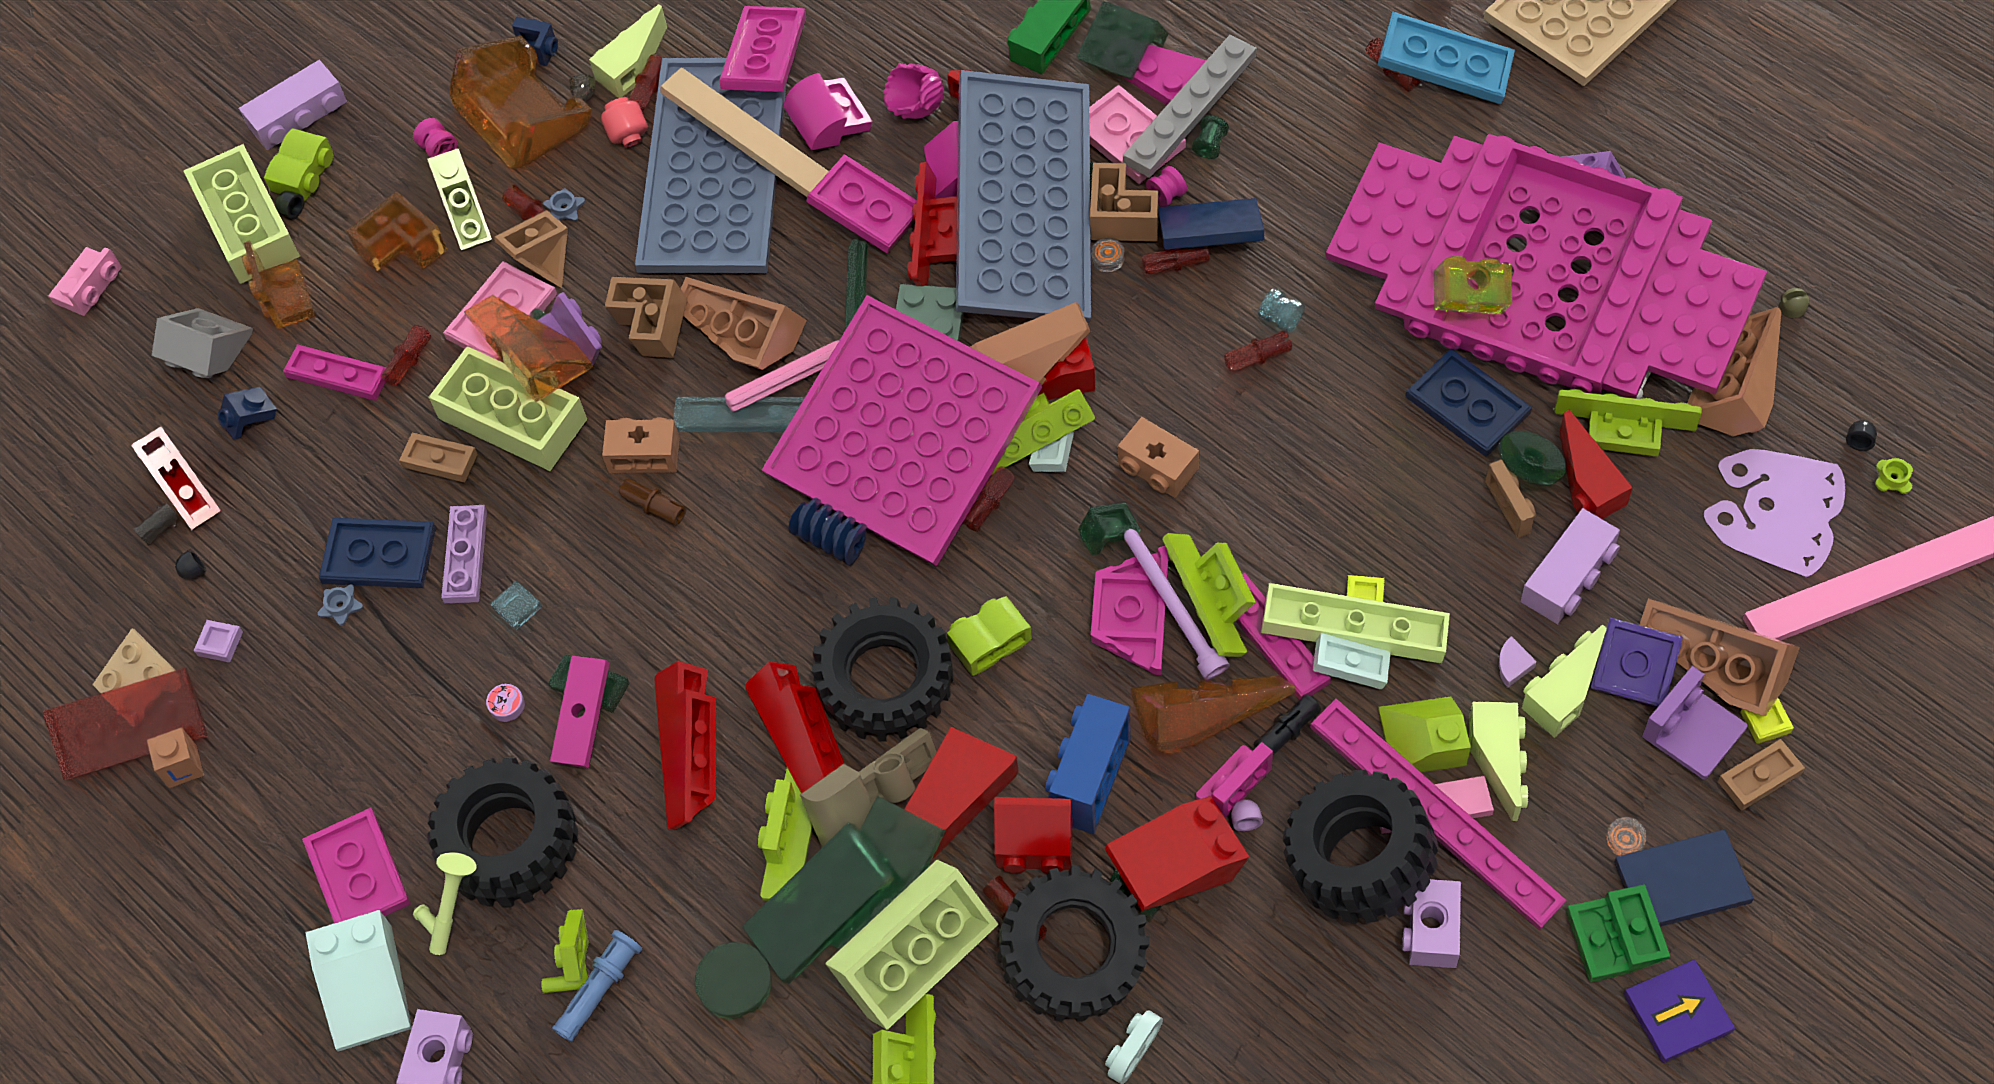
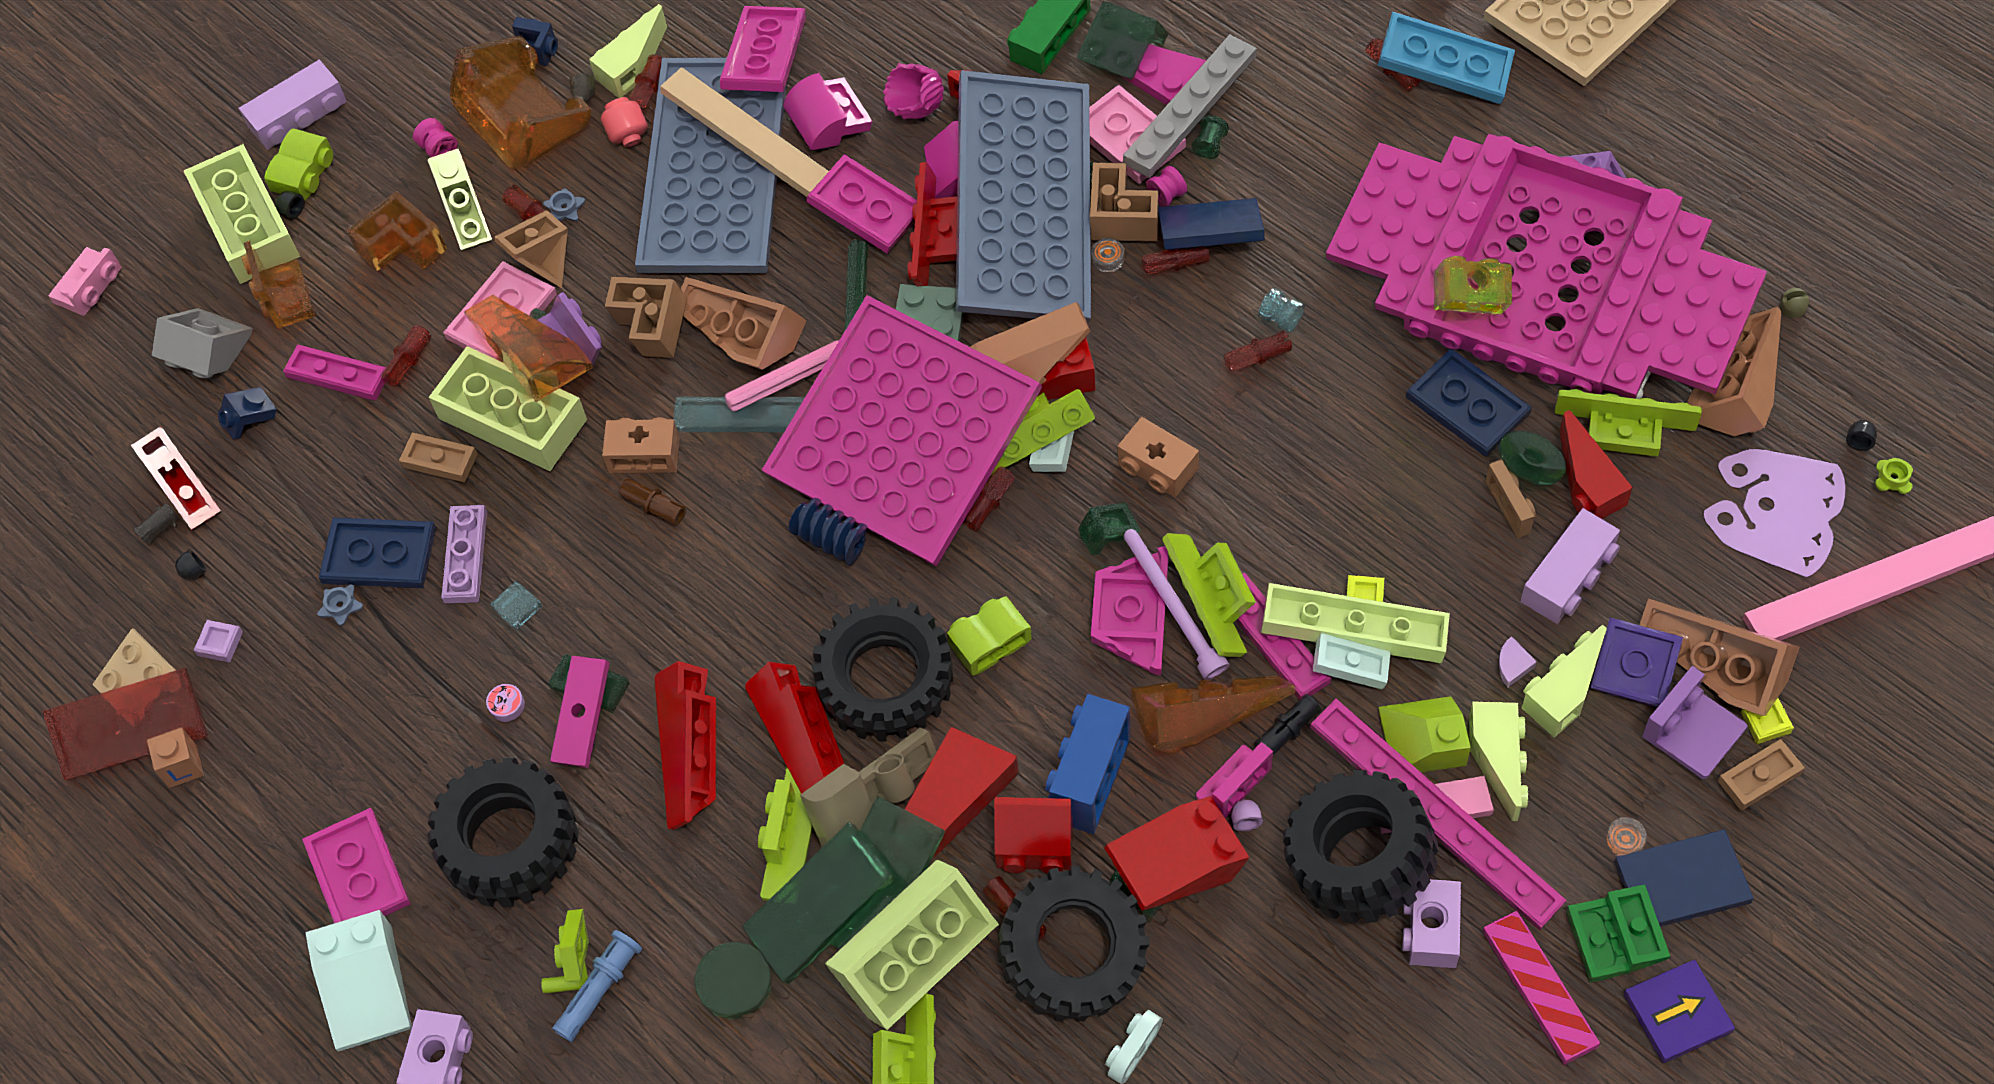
(455, 868): yellowish green piece -> none
(1541, 987): none -> dark pink tile

